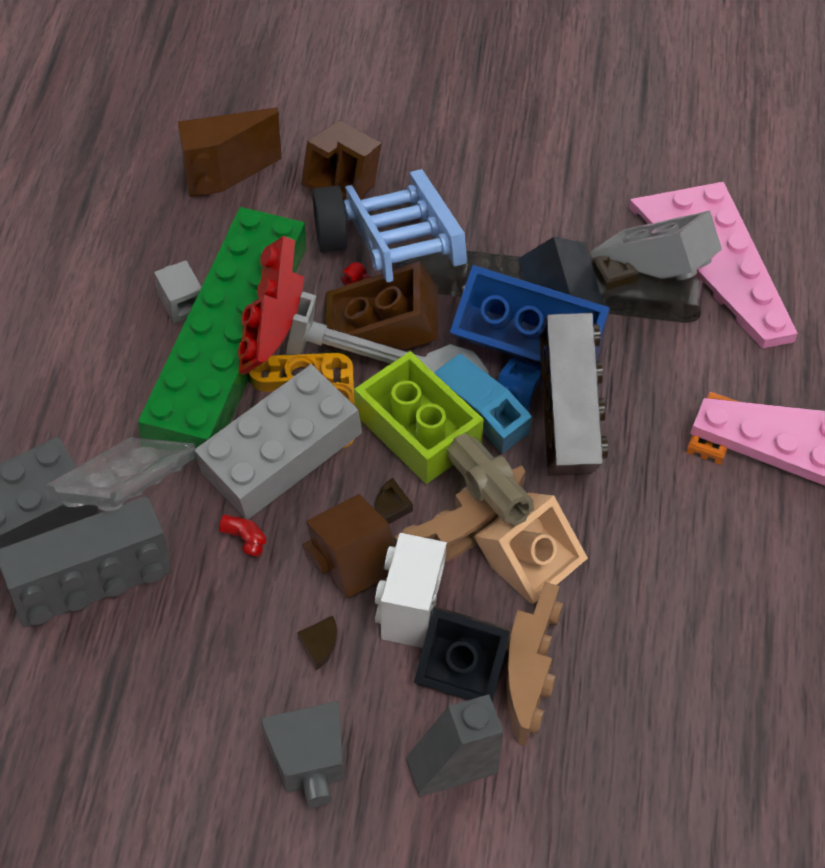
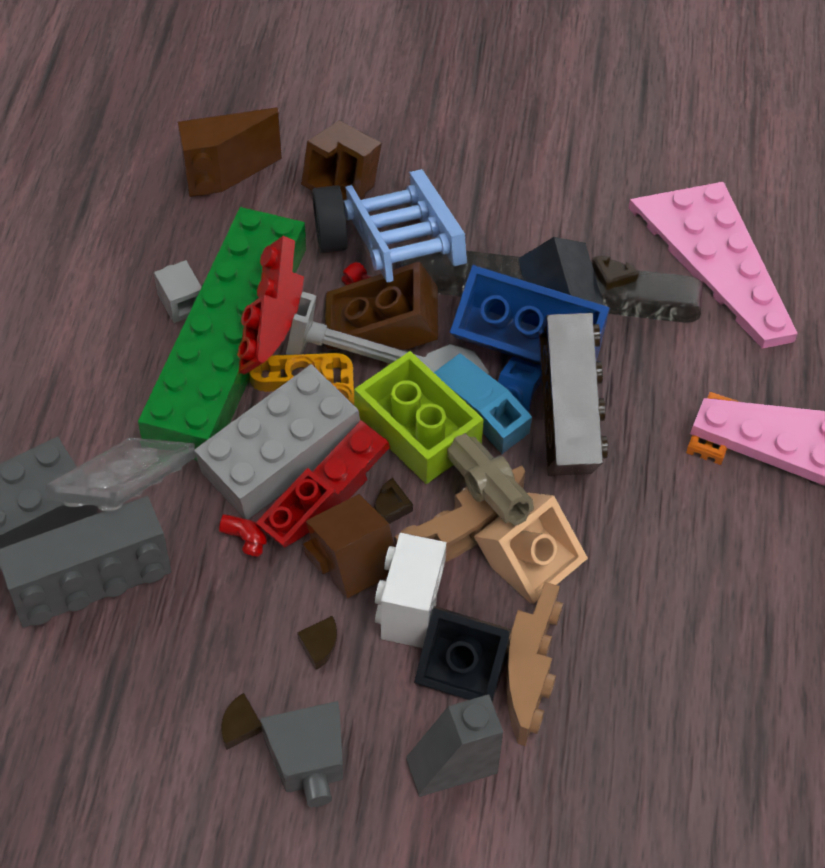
(239, 722): none -> dark brown tile
(326, 486): none -> red slope
(665, 247): light grey slope -> none

